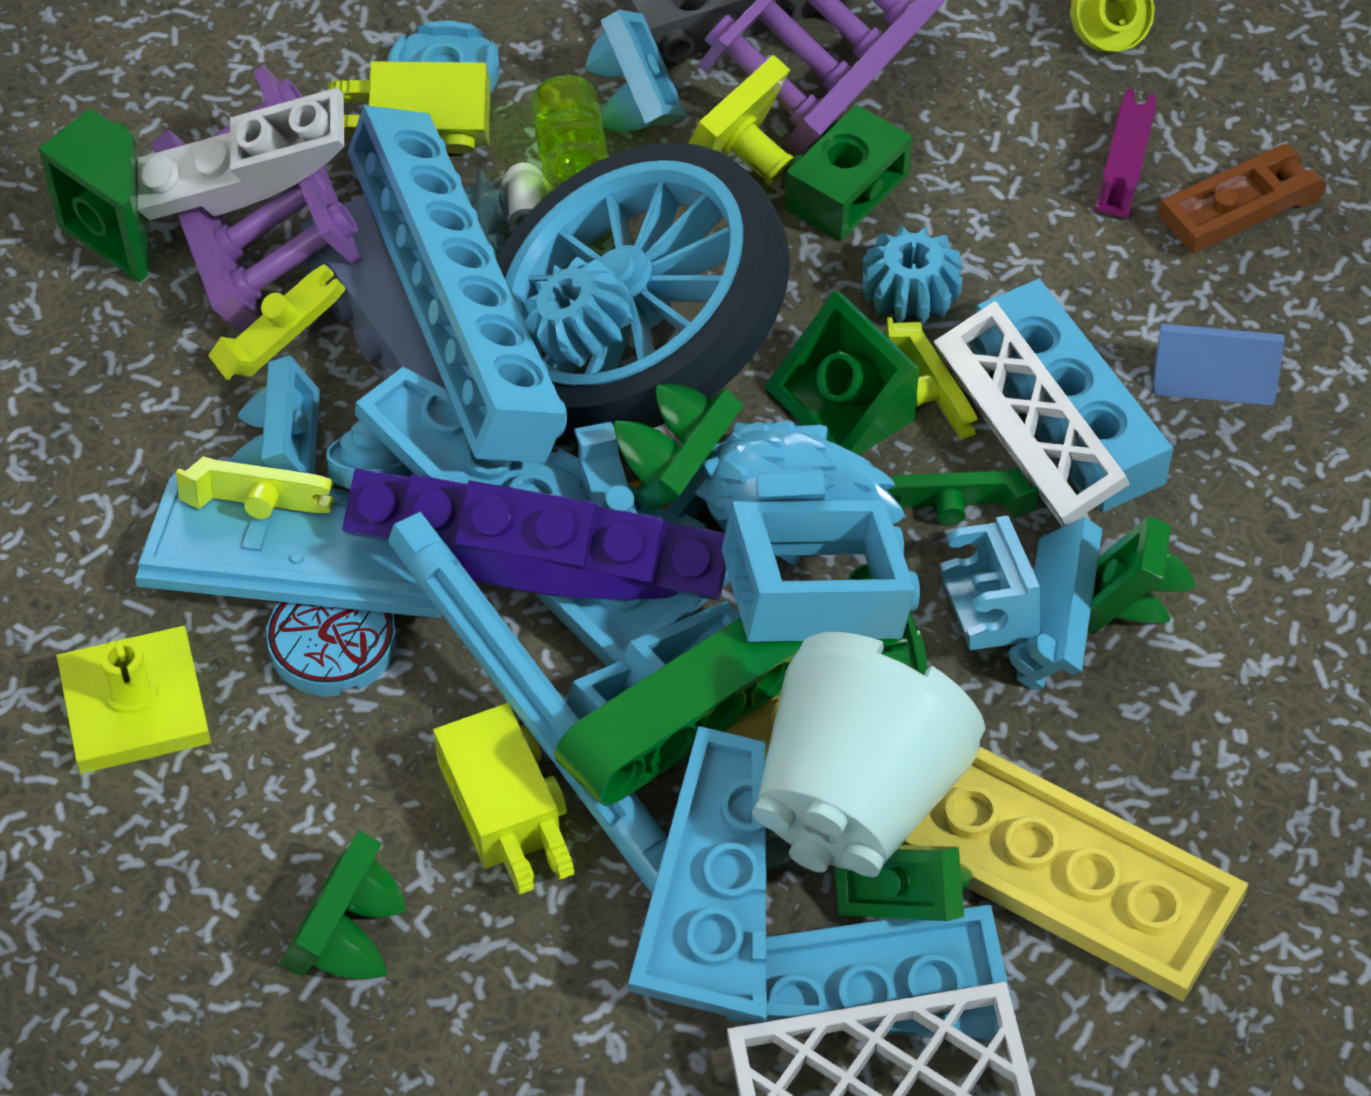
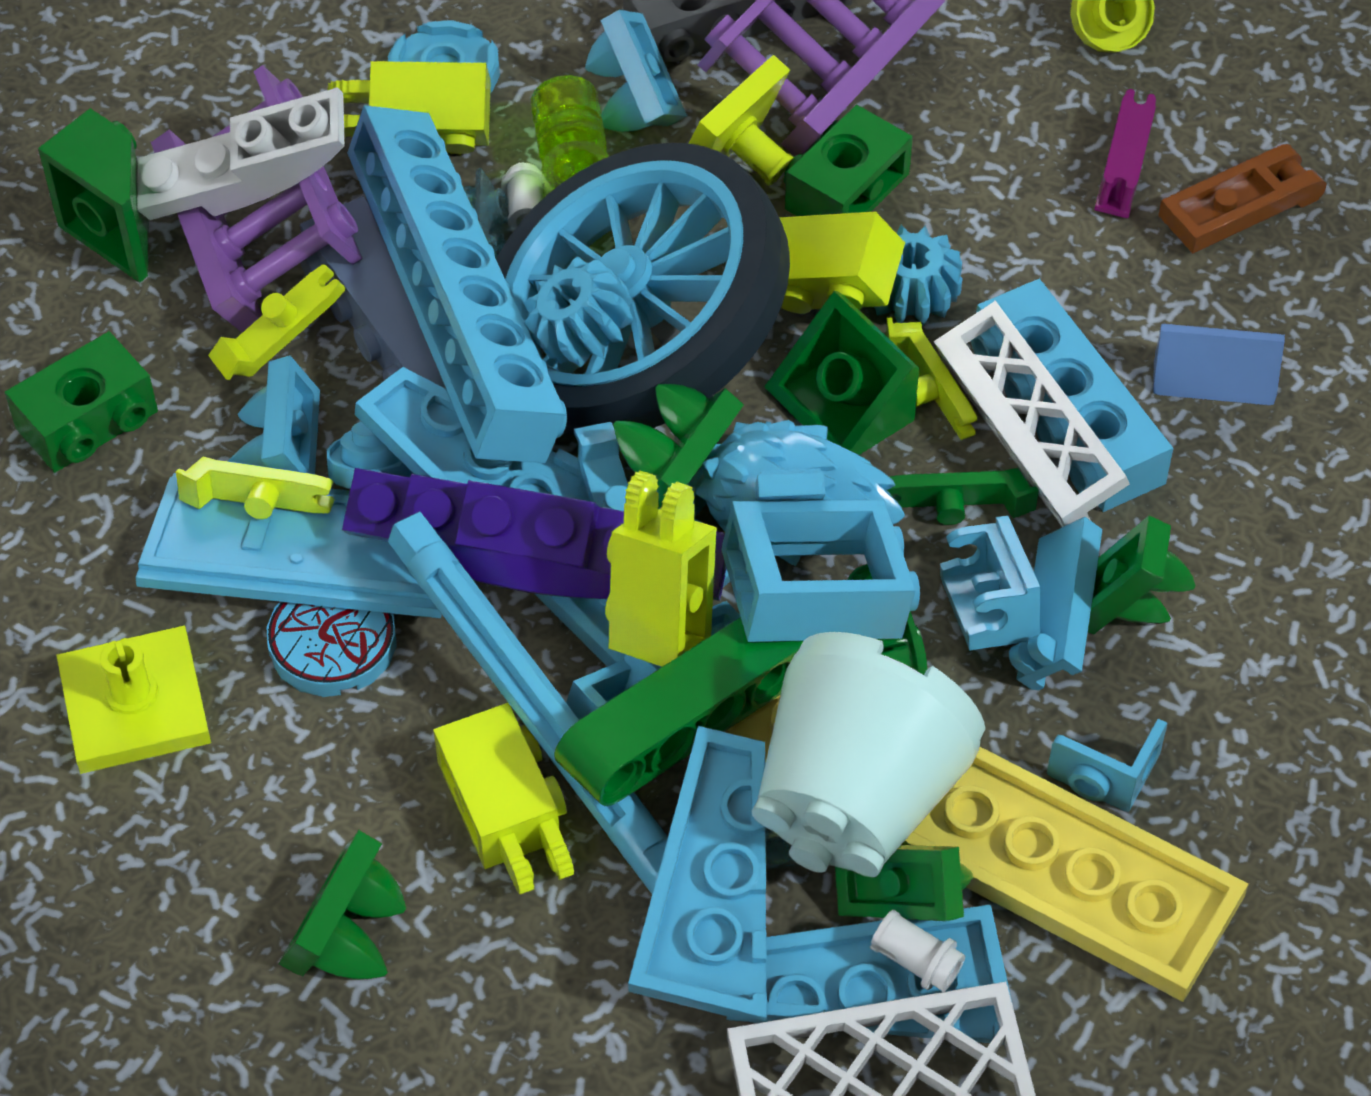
(82, 402): none -> green brick
(660, 574): none -> neon yellow hinge
(840, 254): none -> neon yellow hinge
(918, 951): none -> white pin
(1100, 776): none -> medium azure bracket

